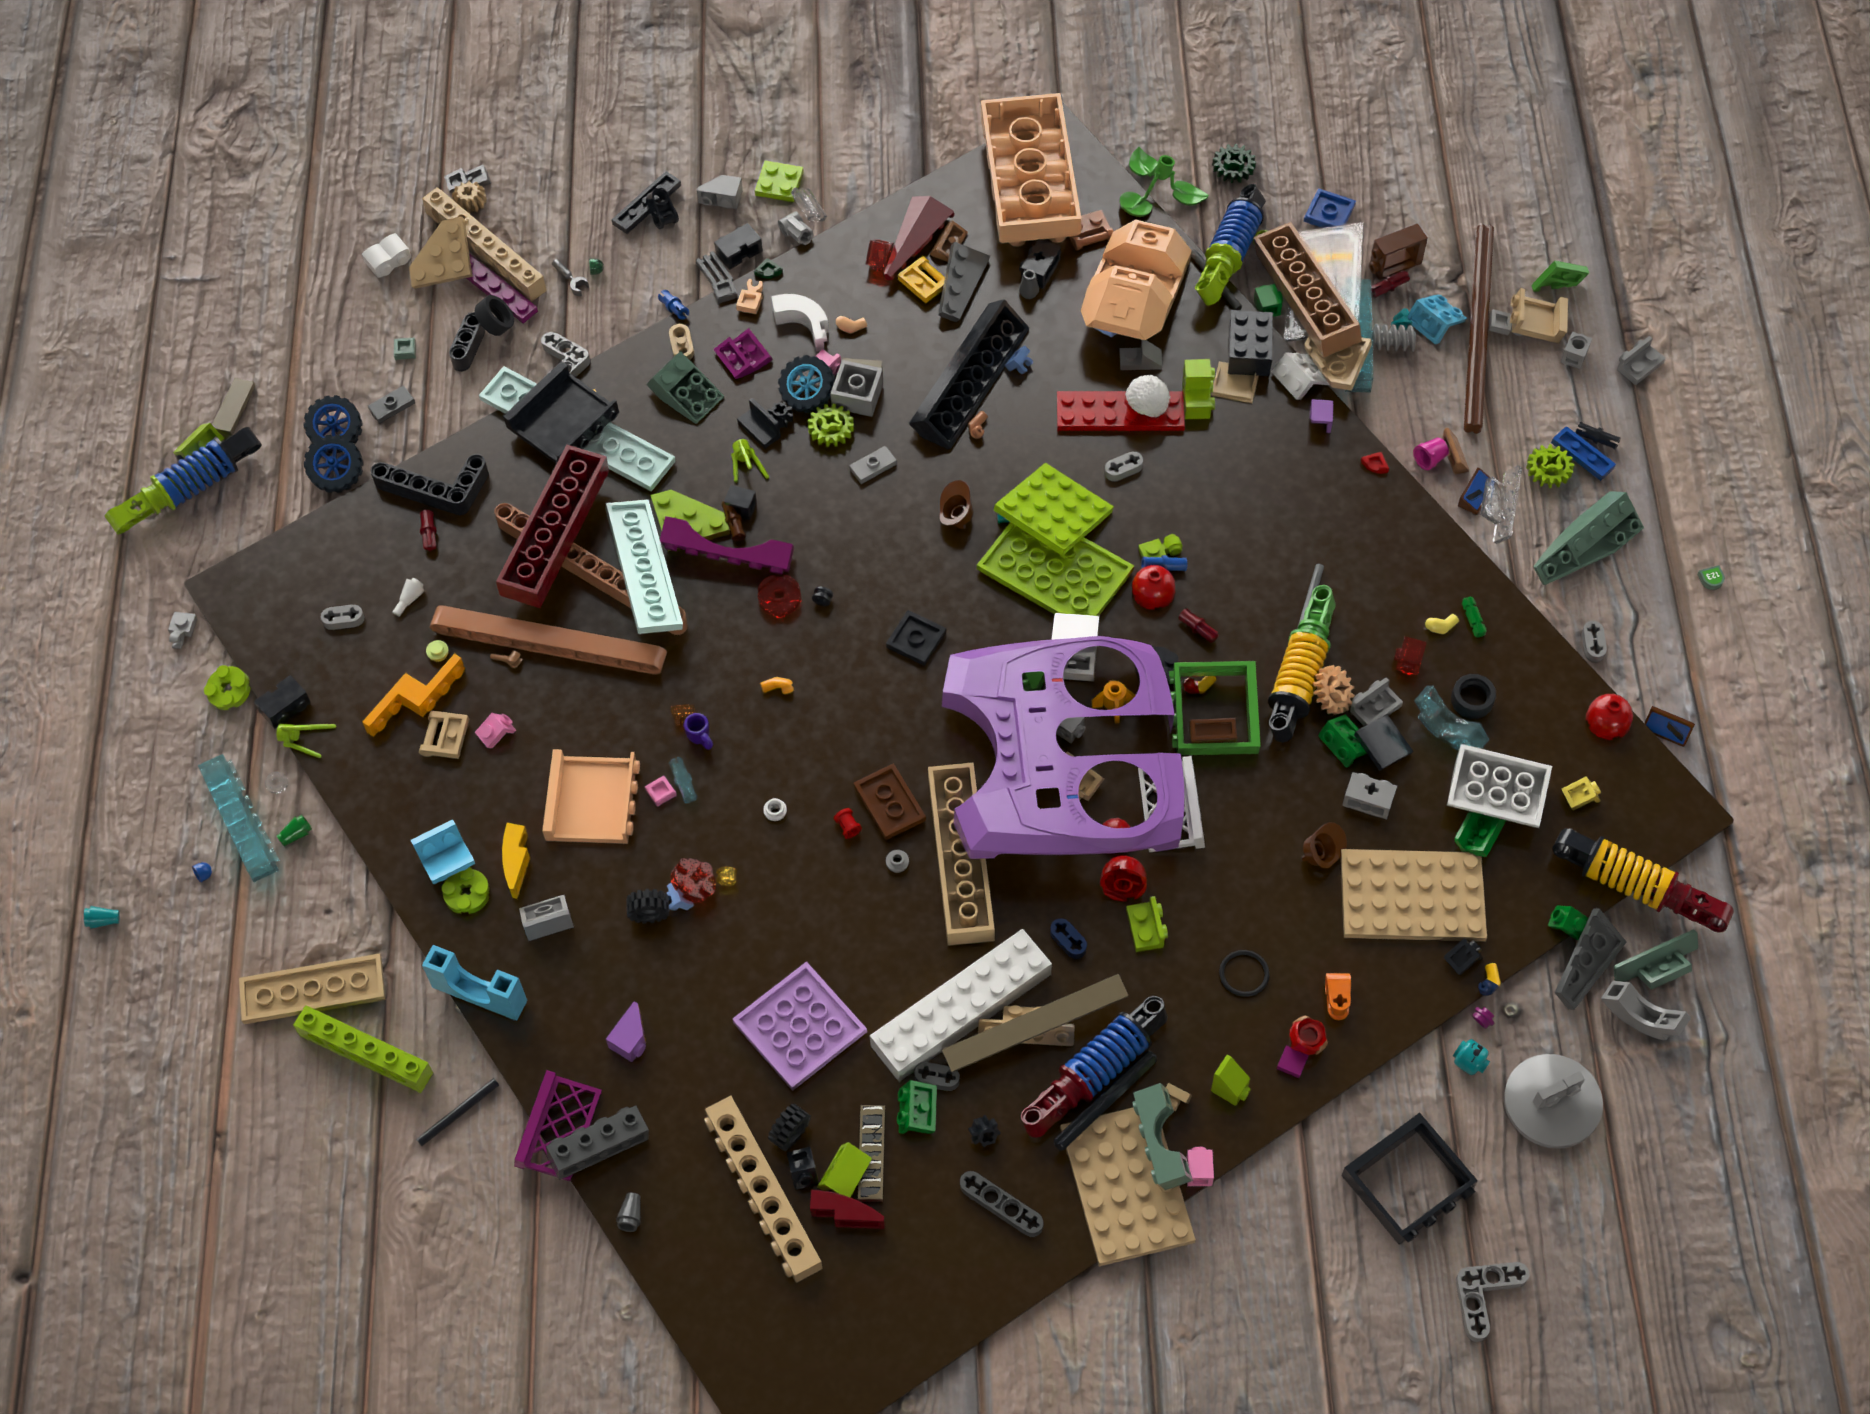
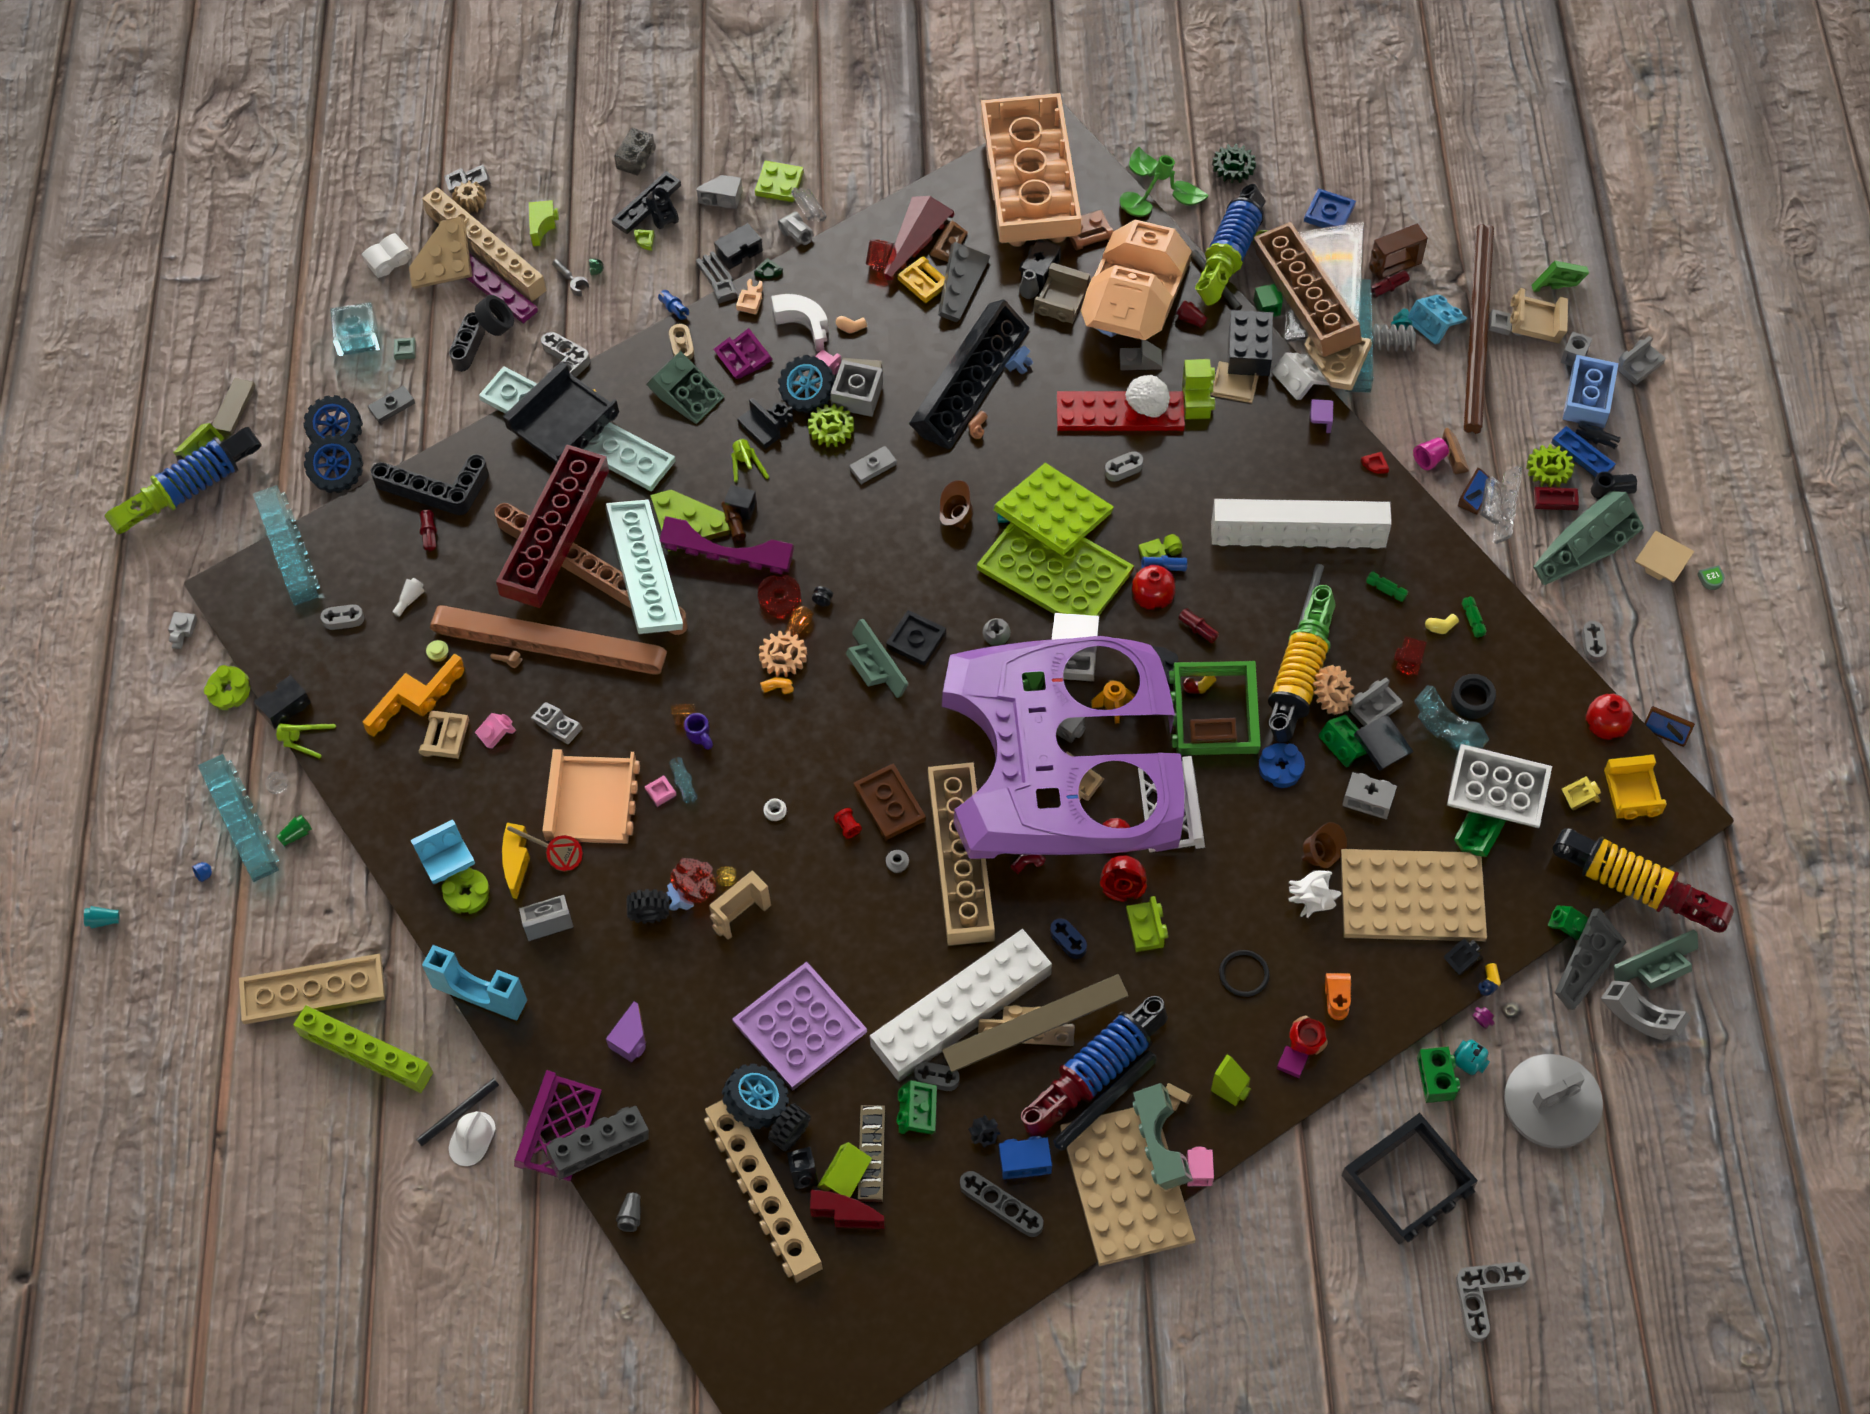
(286, 546): none -> clear light blue brick
(354, 329): none -> clear light blue brick
(471, 1138): none -> white piece
(541, 219): none -> lime arch
(556, 723): none -> light grey slope
(562, 852): none -> piece
(635, 151): none -> clear smoke brick
(644, 238): none -> lime tile
(736, 900): none -> tan panel
(750, 1110): none -> black wheel
(782, 655): none -> light nougat gear
(799, 620): none -> clear orange cone
(873, 660): none -> sand green bracket
(996, 625): none -> light grey piece
(1024, 859): none -> dark red arm
(1025, 1157): none -> blue brick
(1062, 293): none -> dark tan panel
(1191, 314): none -> dark red cone
(1285, 753): none -> blue plate
(1300, 523): none -> white brick
(1314, 892): none -> white hair
(1387, 586): none -> green axle
(1433, 1074): none -> green brick
(1556, 498): none -> dark red plate
(1590, 391): none -> light blue brick
(1607, 482): none -> black piece
(1634, 787): none -> yellow panel
(1664, 557): none -> tan piece

